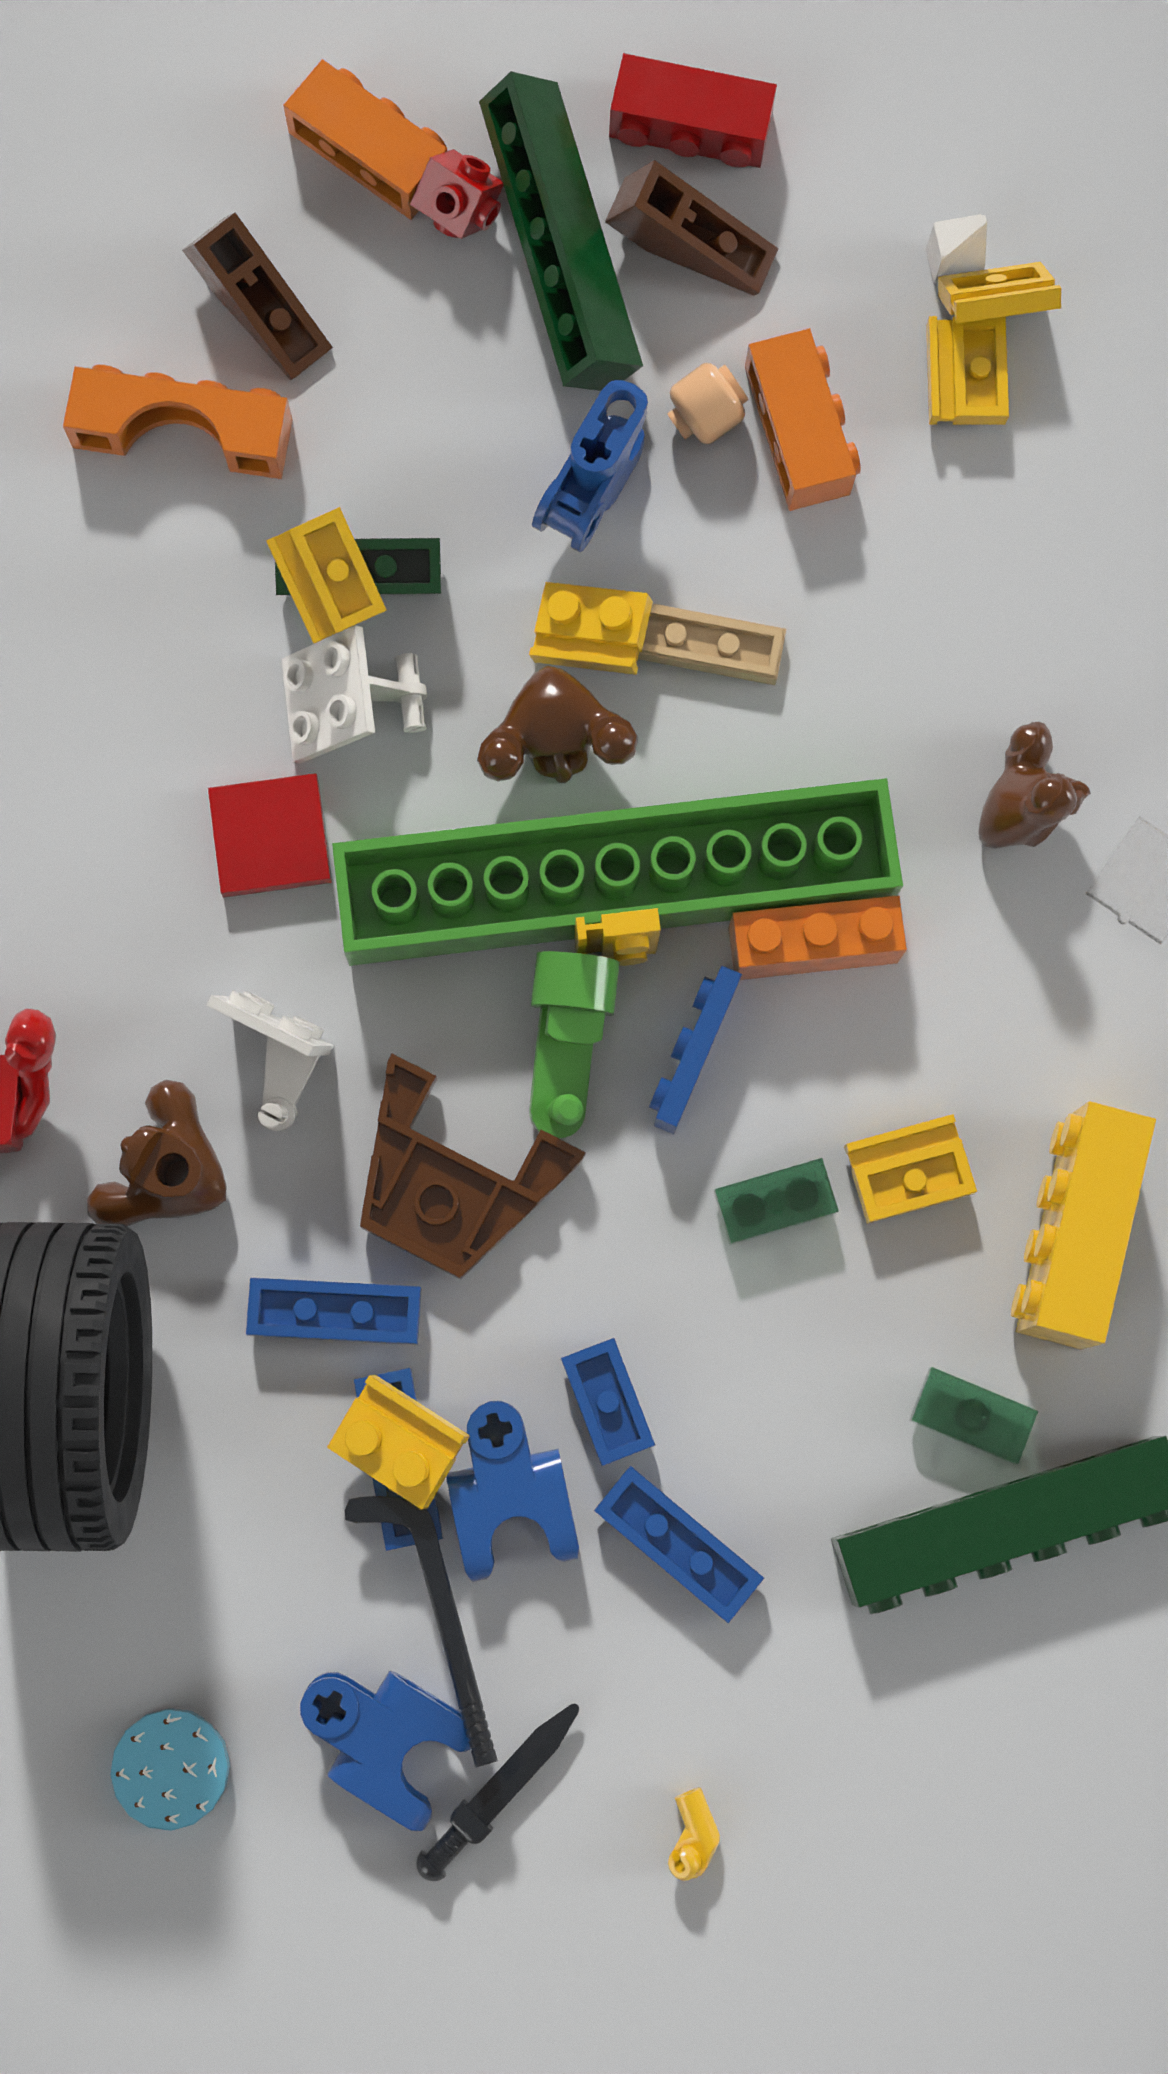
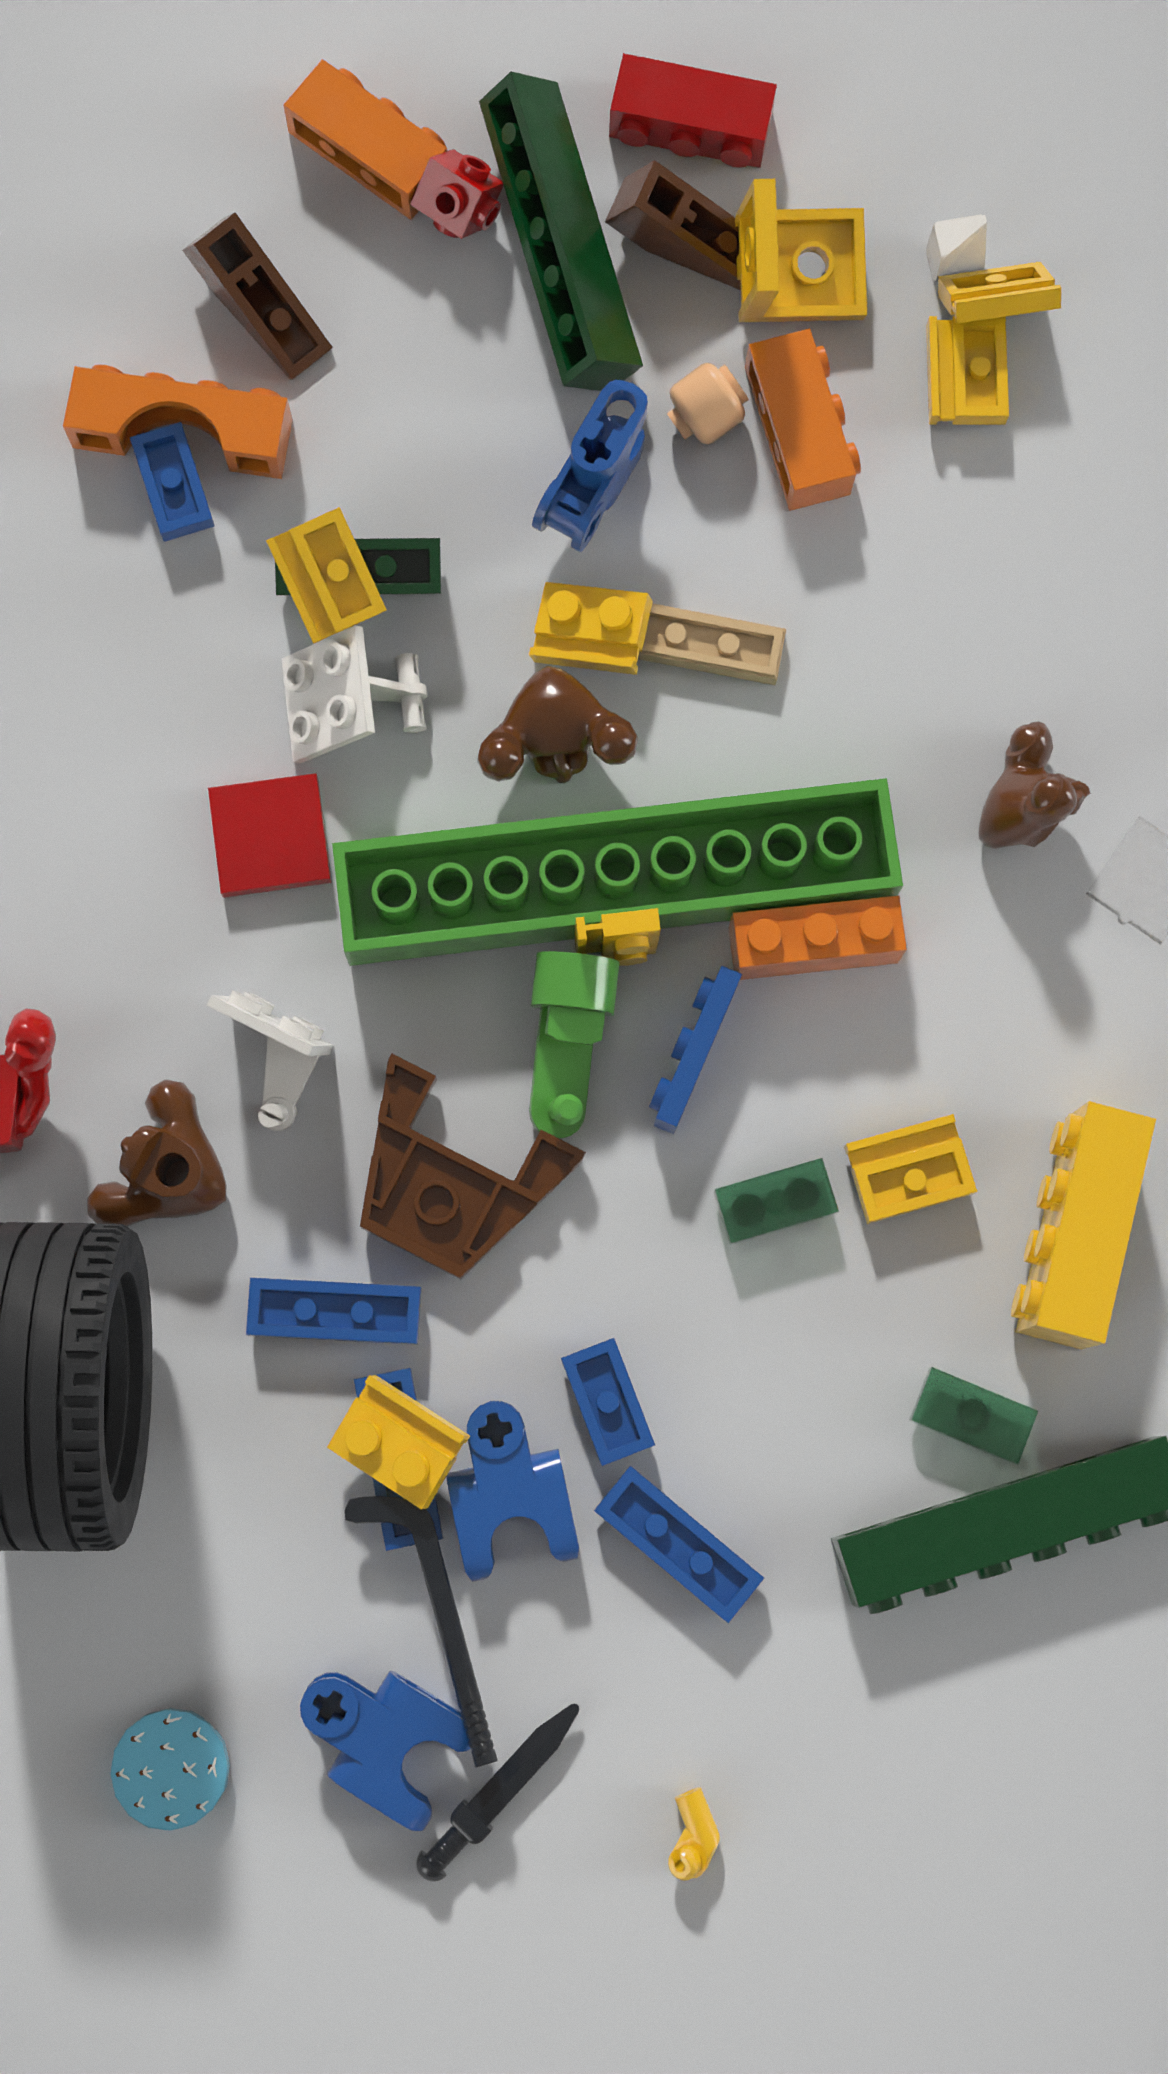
(172, 482): none -> blue plate
(769, 256): none -> yellow bracket

